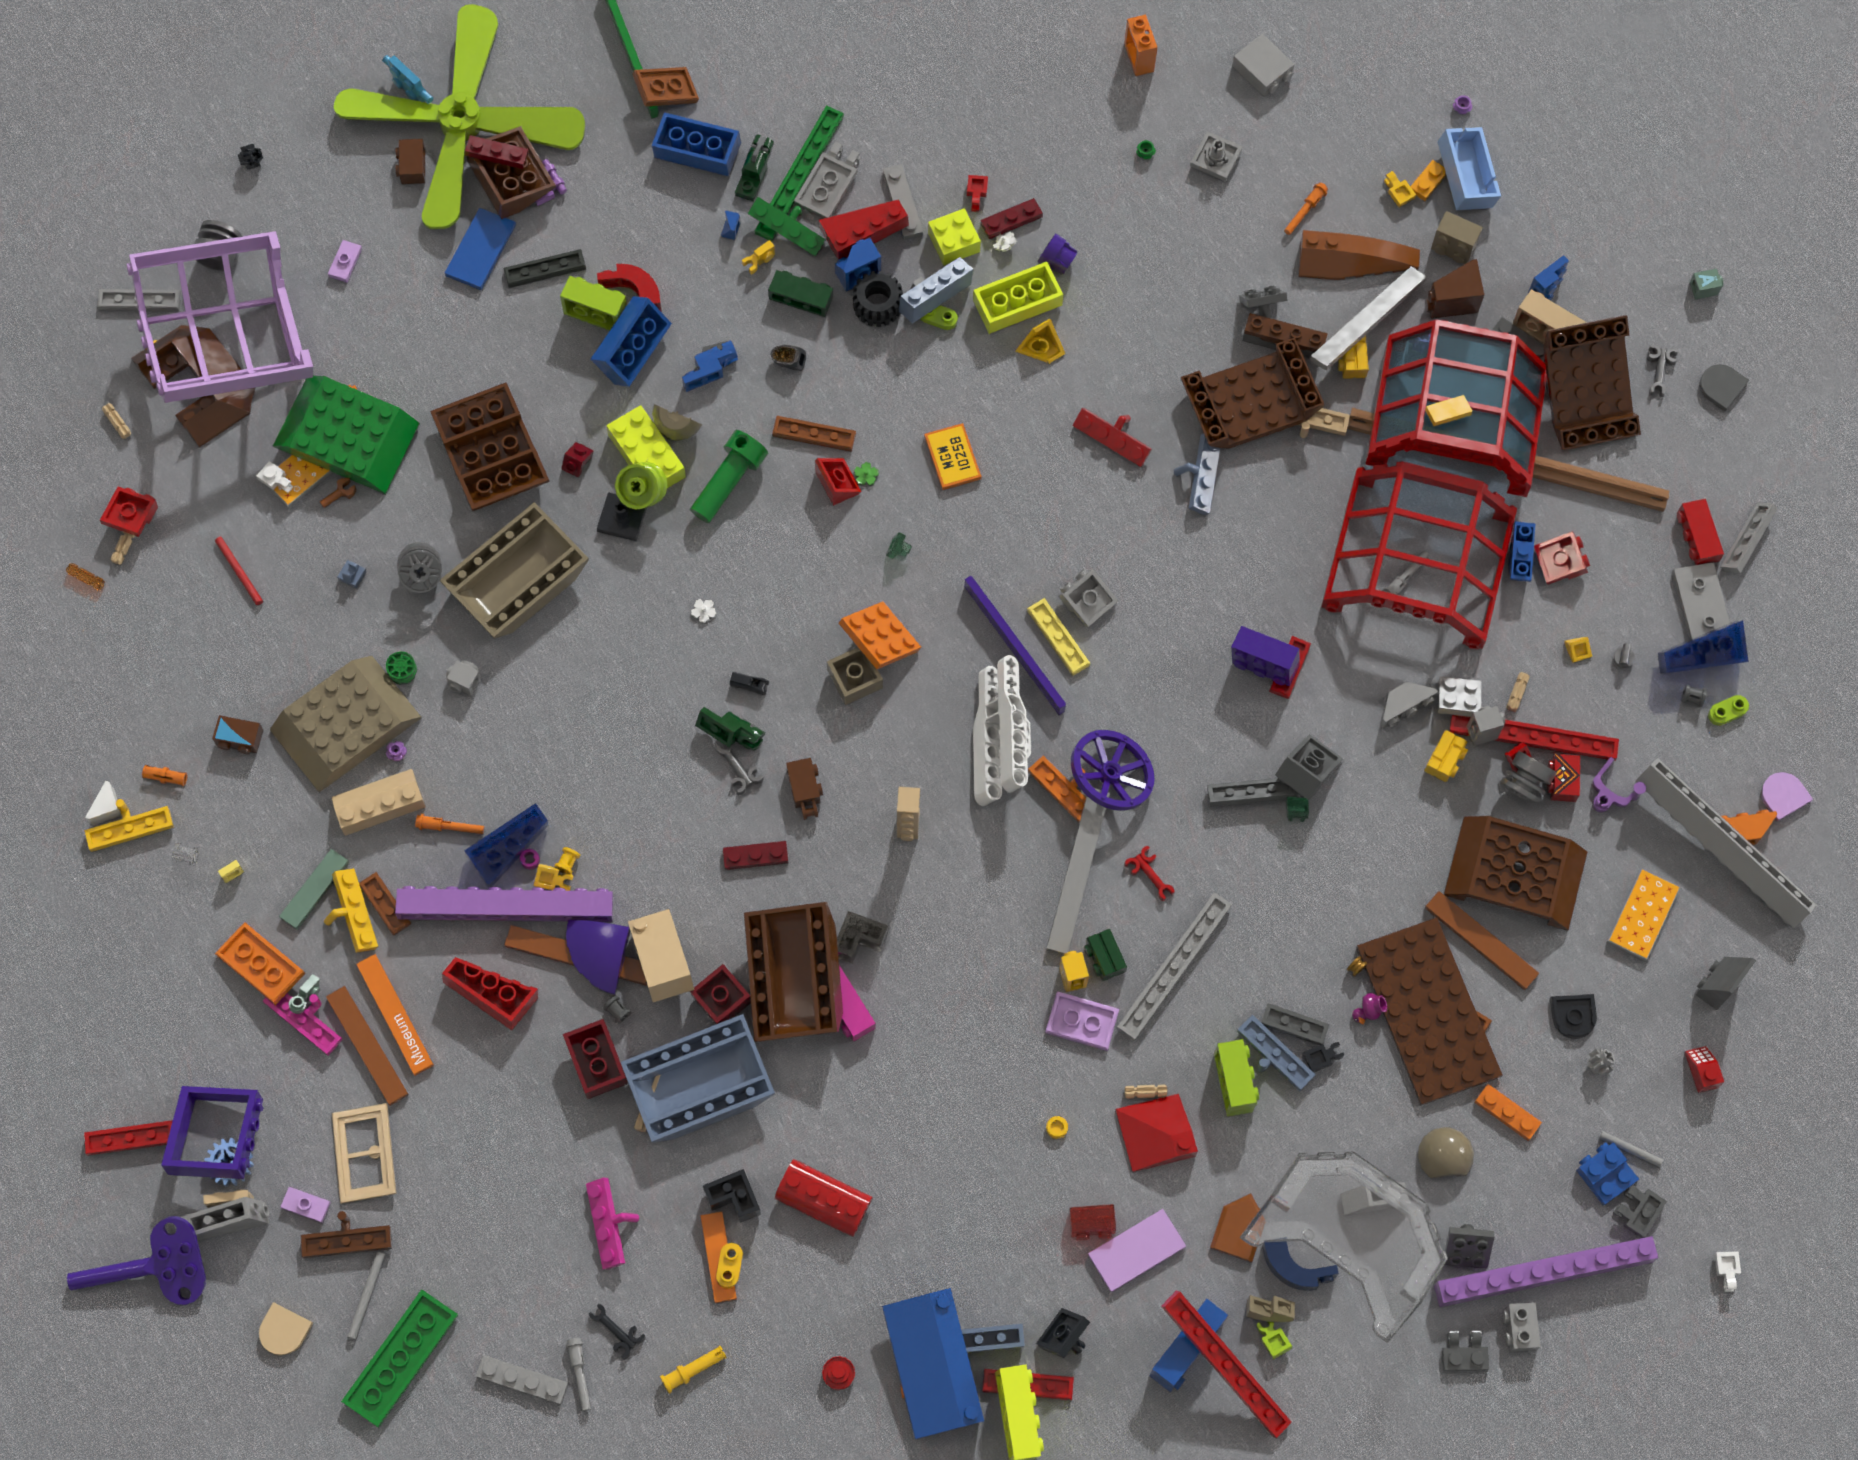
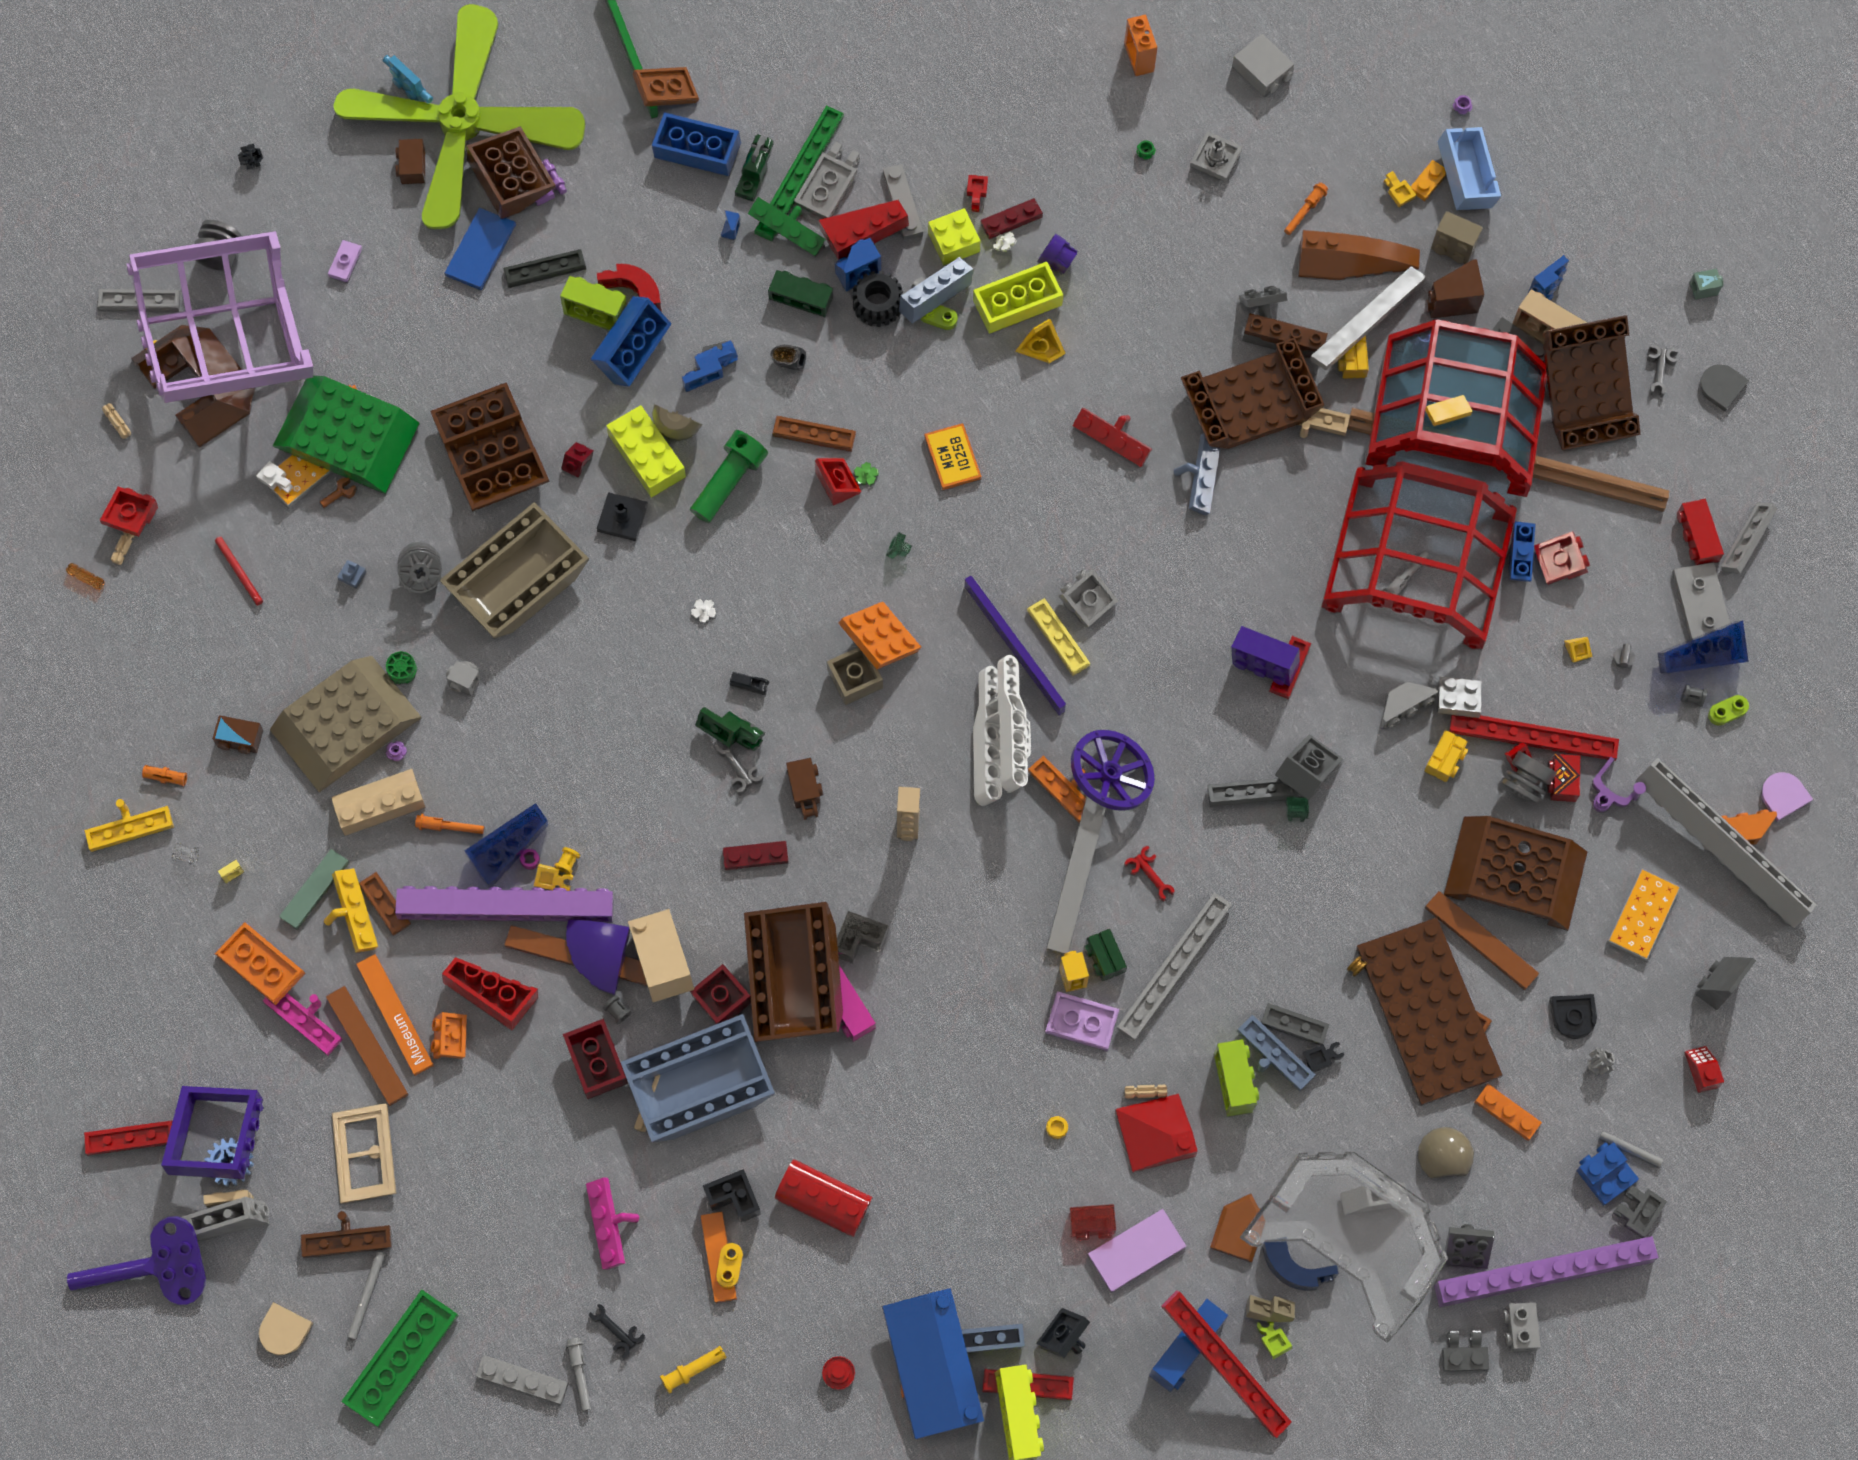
(104, 806): white slope -> none
(298, 1003): sand green plate -> none
(305, 1204): lavender plate -> none
(449, 1035): none -> orange bracket
(496, 152): dark red plate -> none
(641, 485): lime wheel -> none
(762, 254): yellow plate -> none
(1372, 1008): magenta animal -> none
(1485, 725): light grey brick -> none
(1518, 691): tan axle -> none
(1728, 1266): white plate -> none

